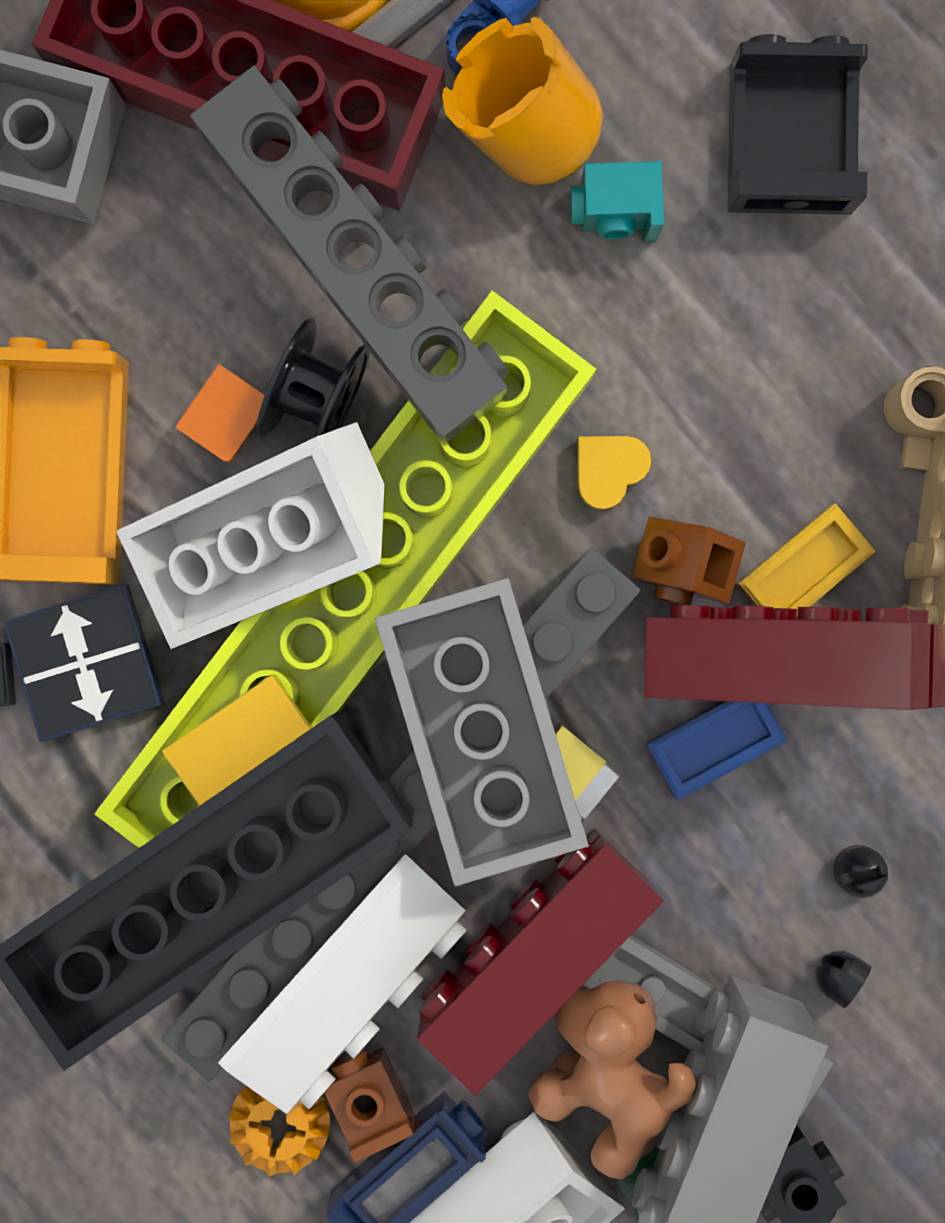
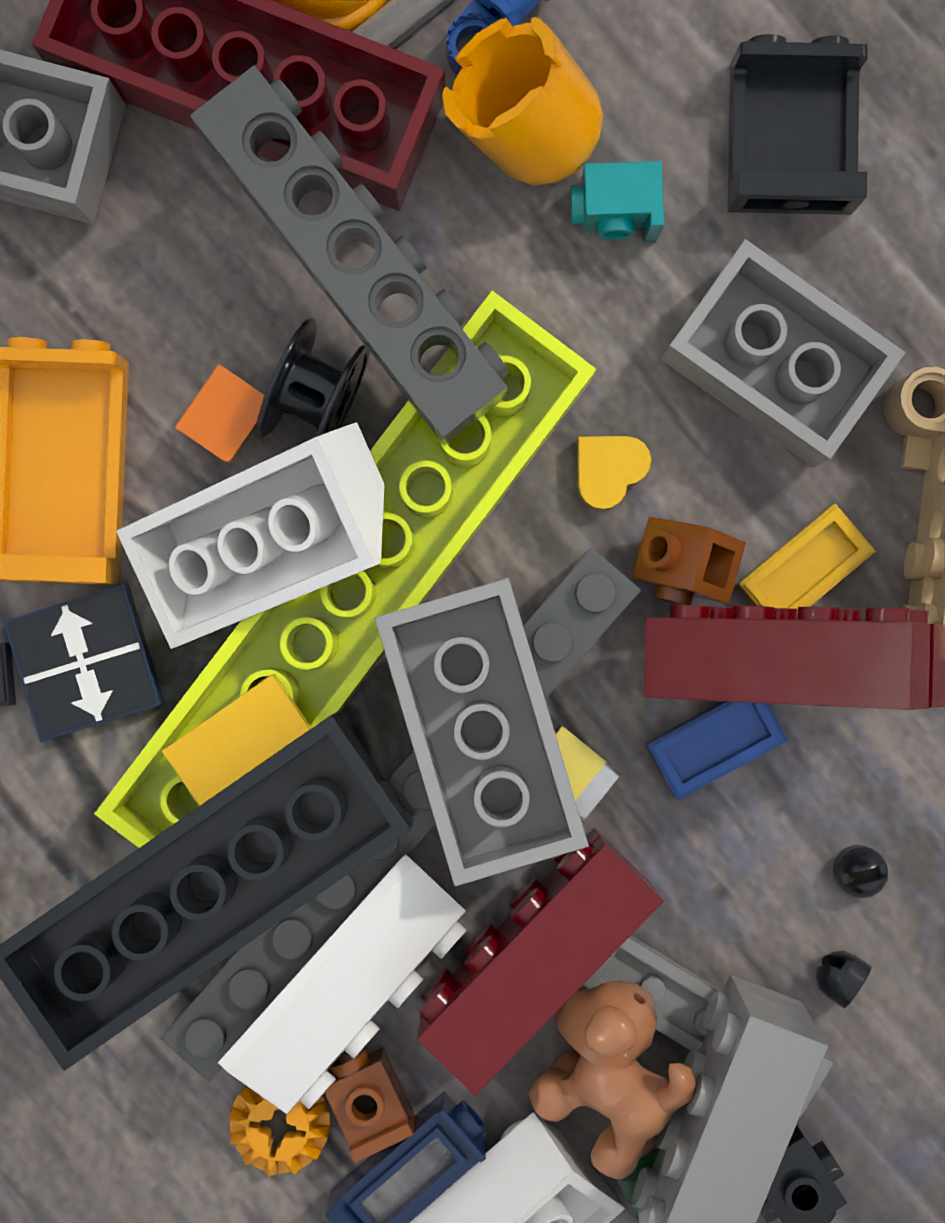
(782, 355): none -> light grey brick

